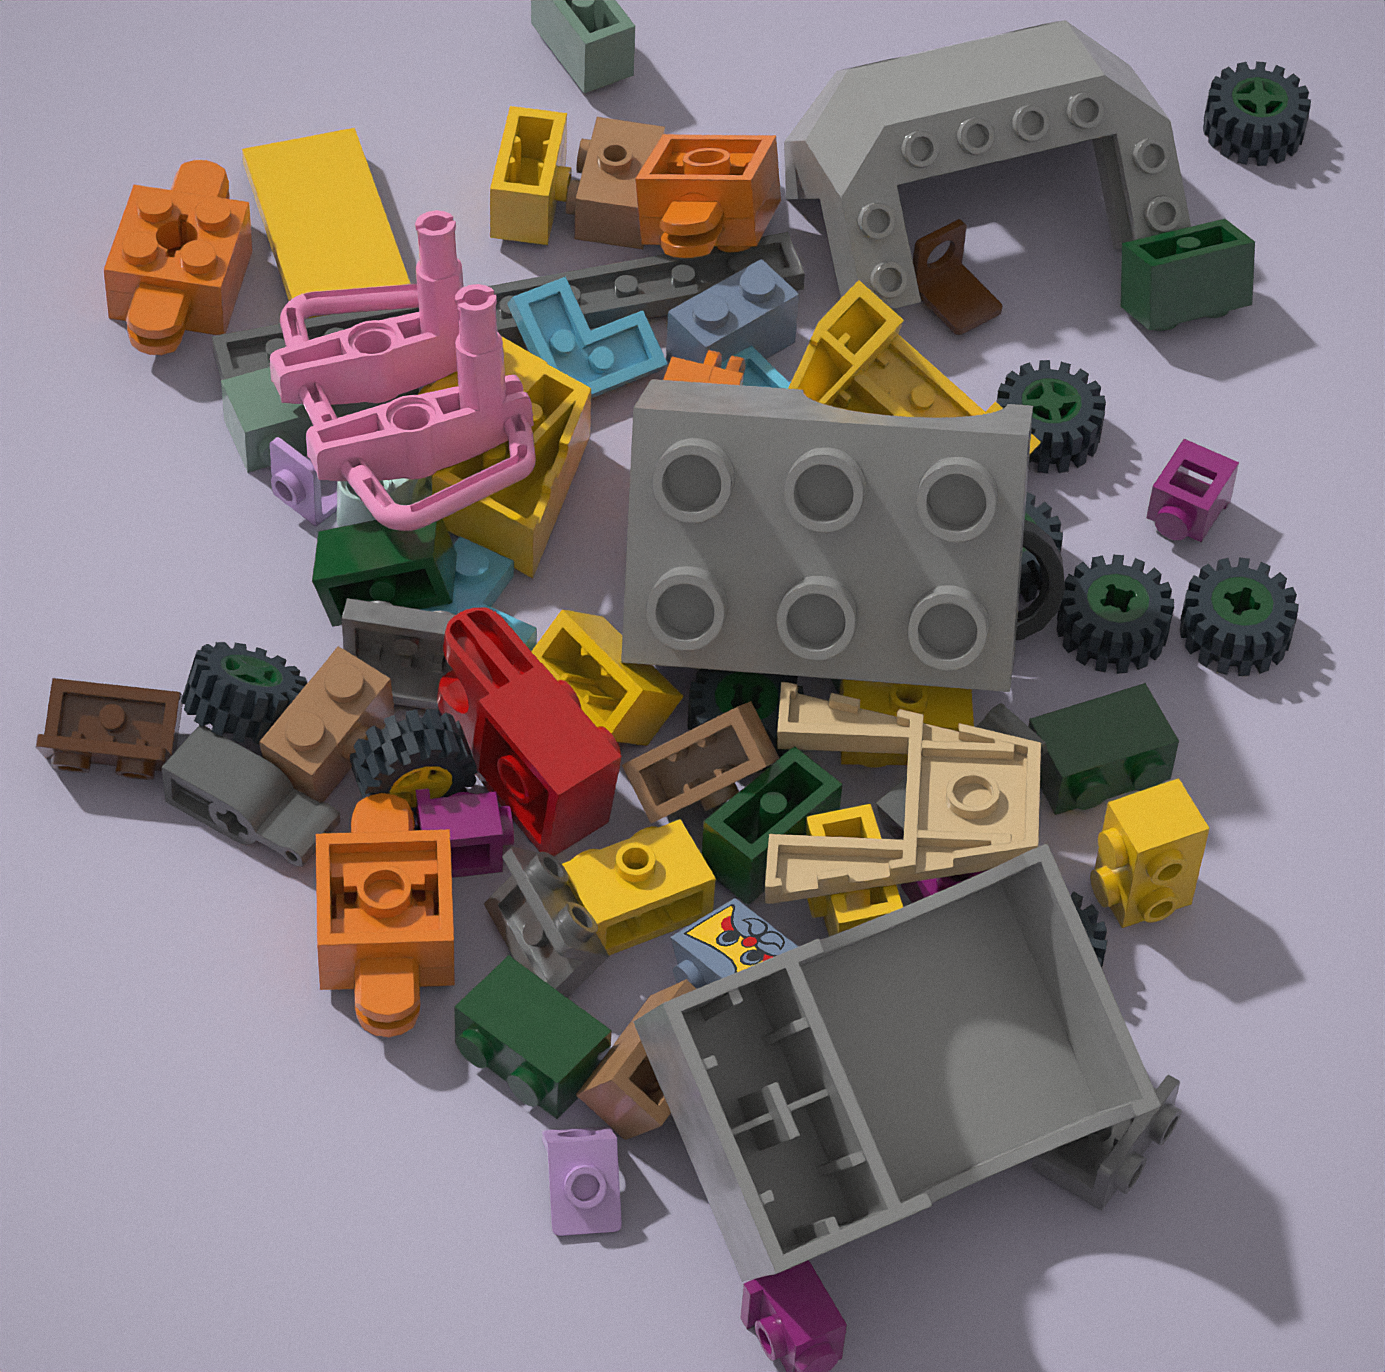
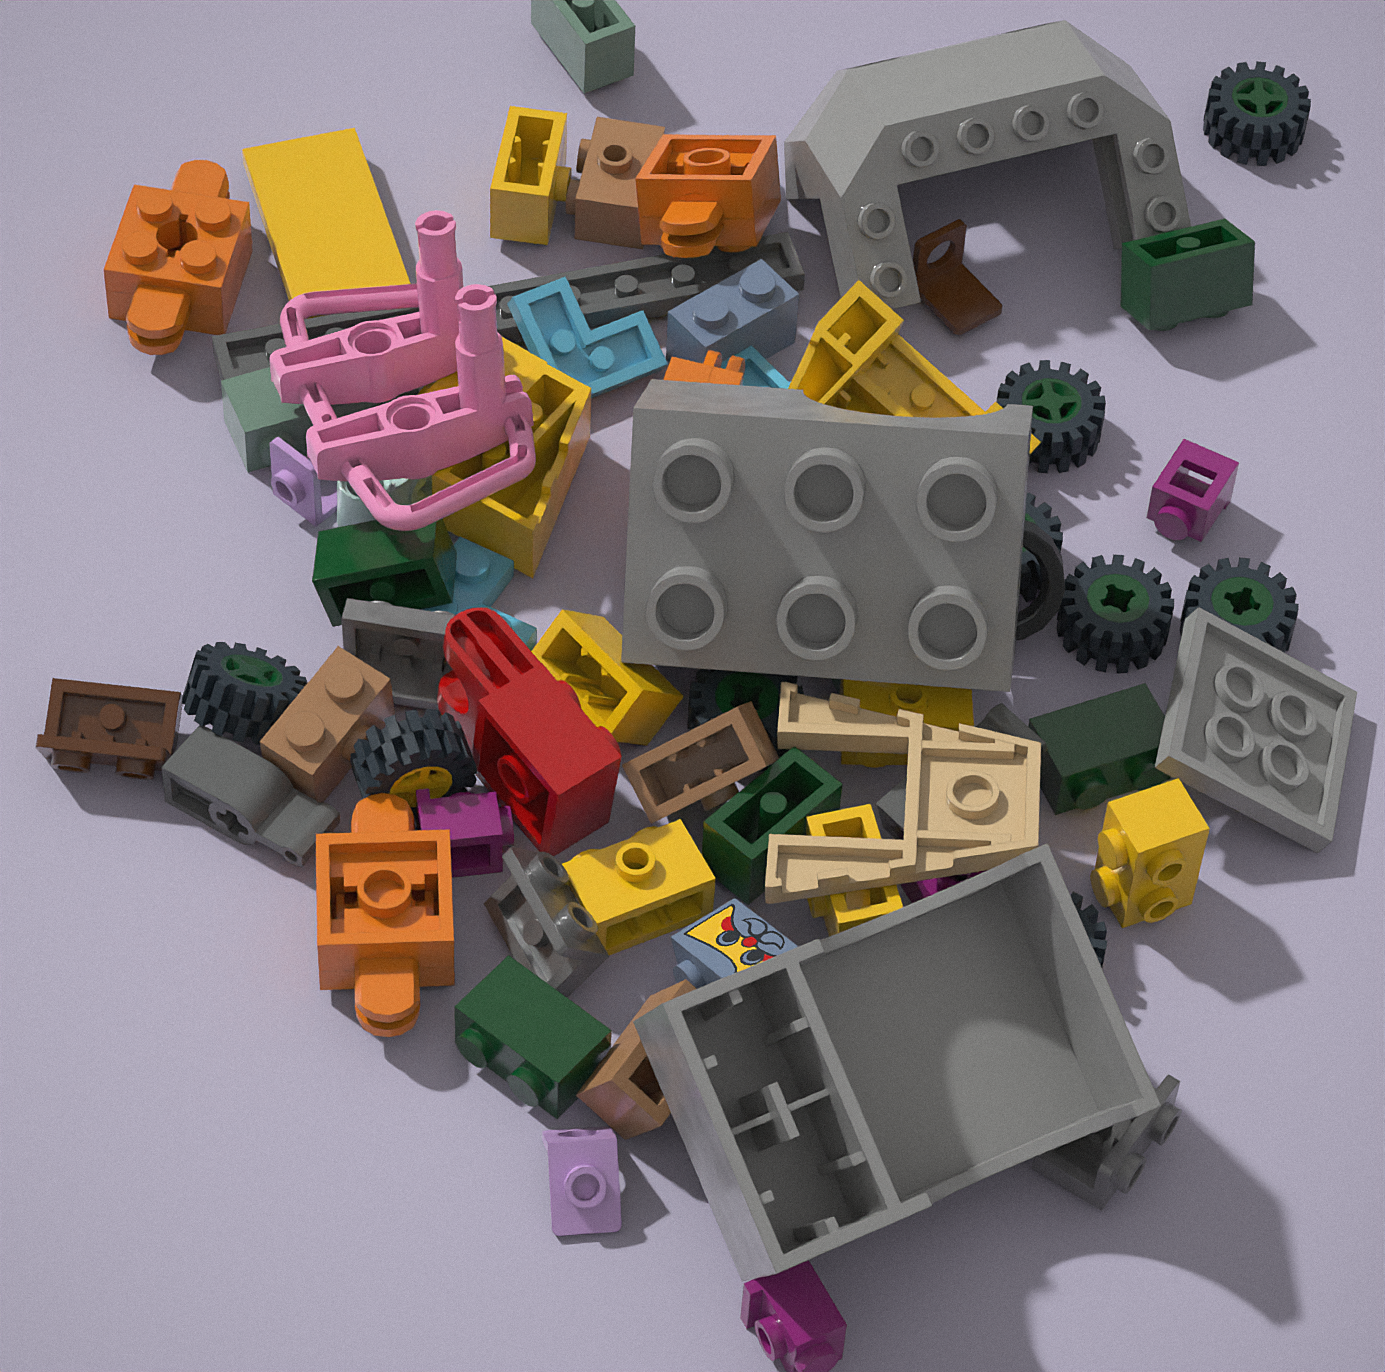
(1257, 730): none -> light grey plate

